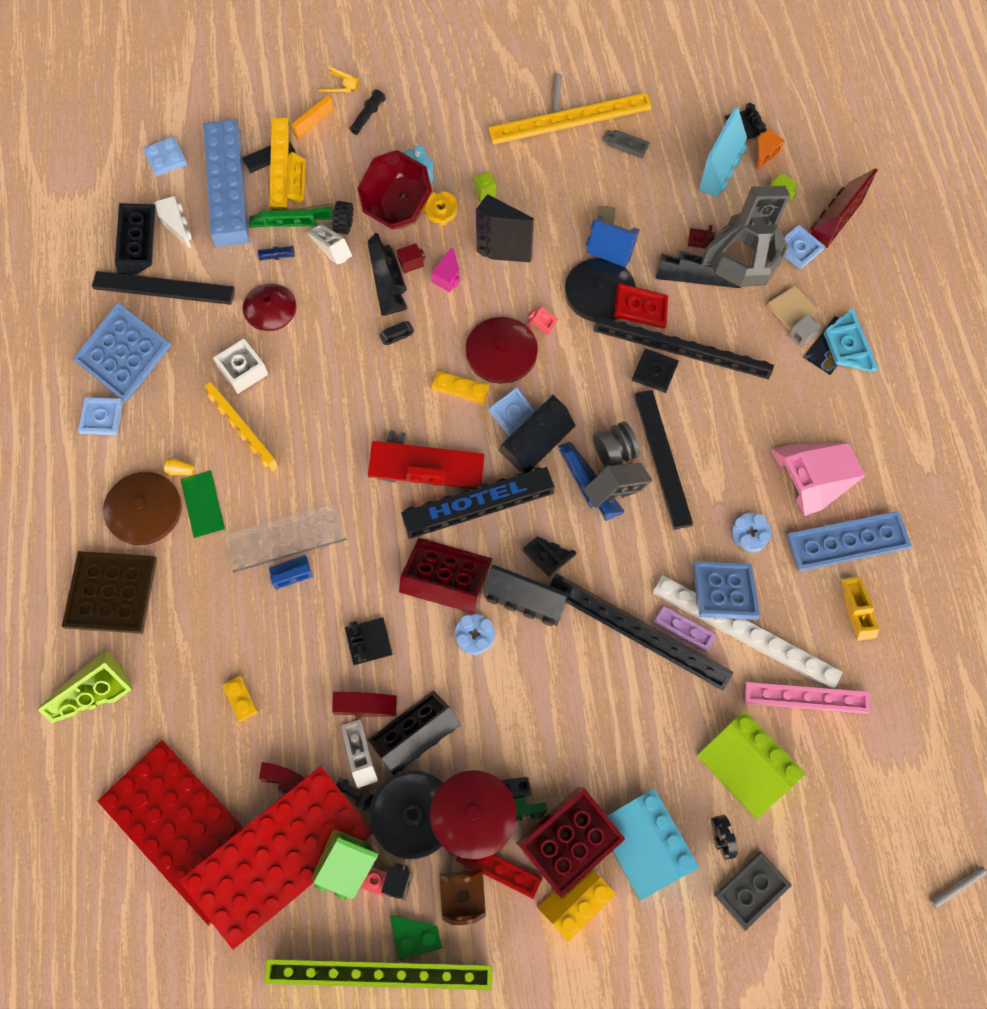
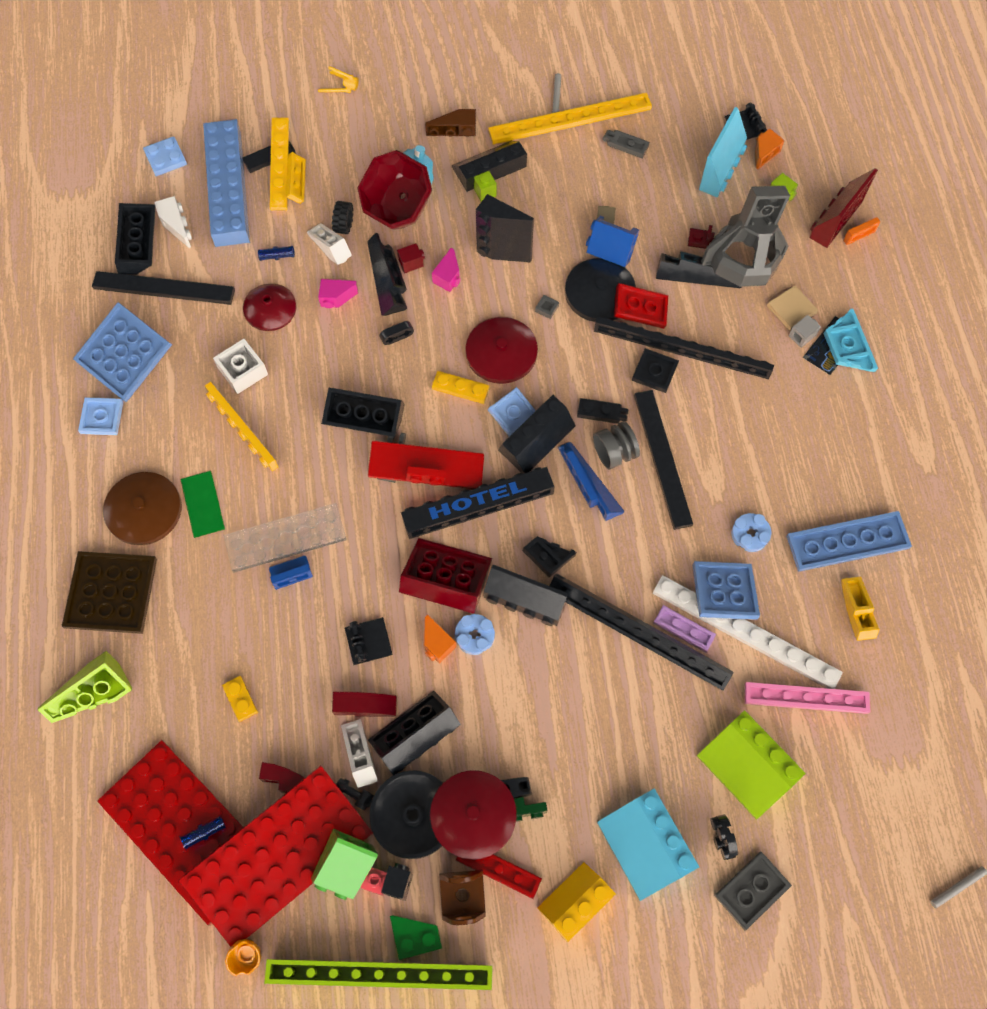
(178, 467): yellow cone -> none
(202, 832): none -> clear blue pin
(243, 957): none -> light orange hair
(292, 218): green wedge -> none
(312, 116): light orange tile -> none
(336, 292): none -> dark pink slope
(363, 412): none -> black slope
(371, 106): black pin -> none
(437, 641): none -> orange slope
(441, 216): yellow plate -> none
(456, 123): none -> reddish brown slope
(498, 160): none -> black slope
(542, 319): coral bracket -> none
(547, 307): none -> dark grey tile
(570, 841): dark red slope -> none
(601, 411): none -> black hinge
(617, 481): dark grey wedge -> none
(802, 247): light blue plate -> none
(819, 472): bright pink wedge -> none
(861, 231): none -> orange tile

